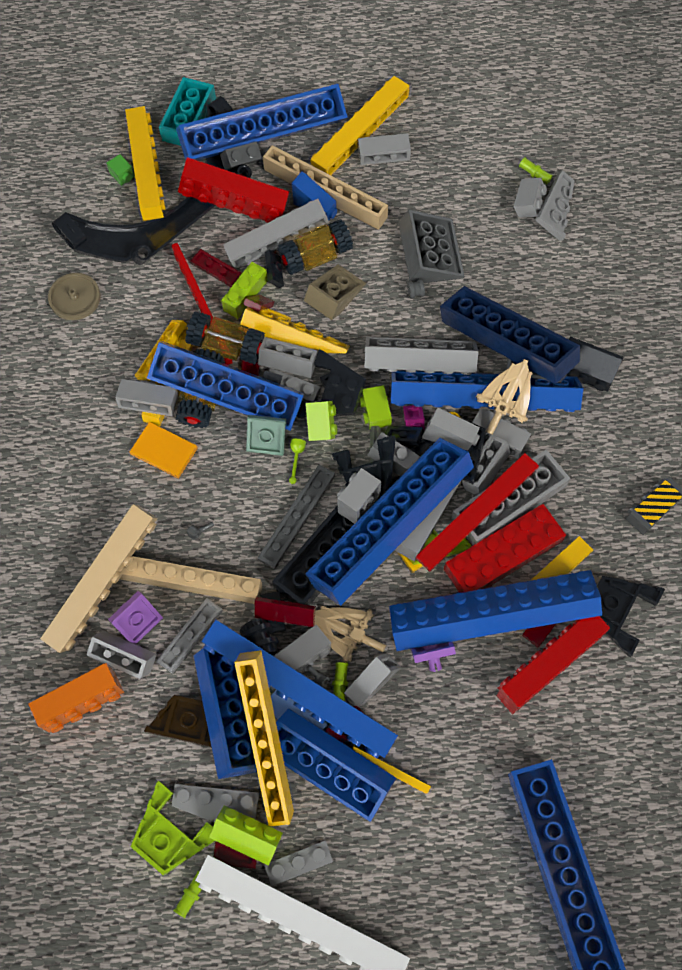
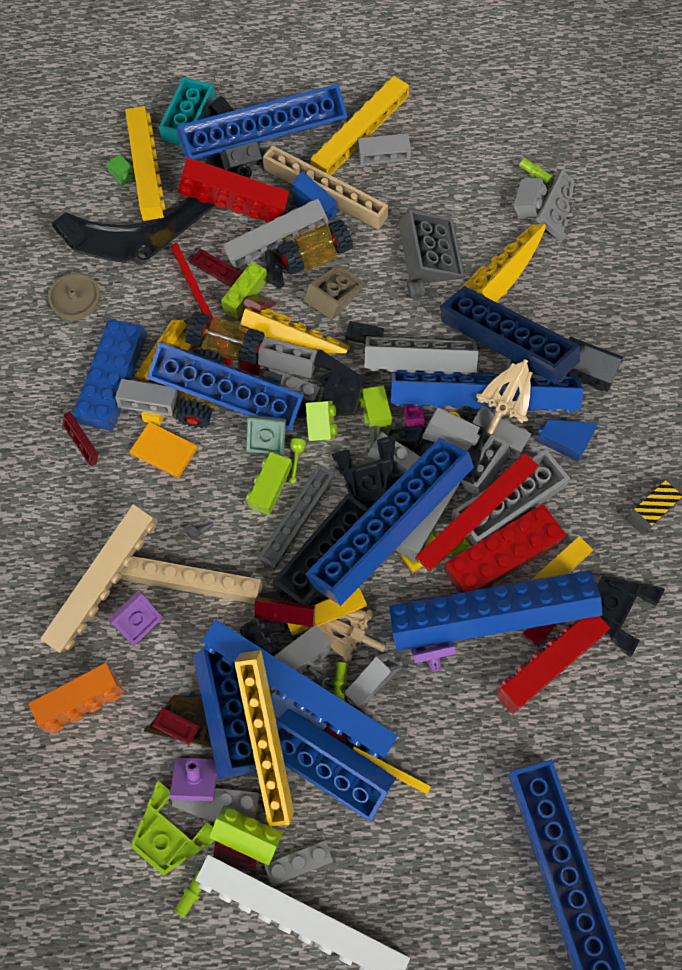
(80, 439): none -> dark red tile
(113, 361): none -> blue brick
(121, 654): light grey brick -> none
(175, 726): none -> dark red tile
(189, 635): light grey tile -> none
(193, 779): none -> medium lavender tile
(269, 483): none -> lime brick
(329, 611): none -> yellow tile
(358, 332): none -> black plate
(358, 495): light grey brick -> none
(507, 267): none -> yellow wedge
(567, 437): none -> blue slope

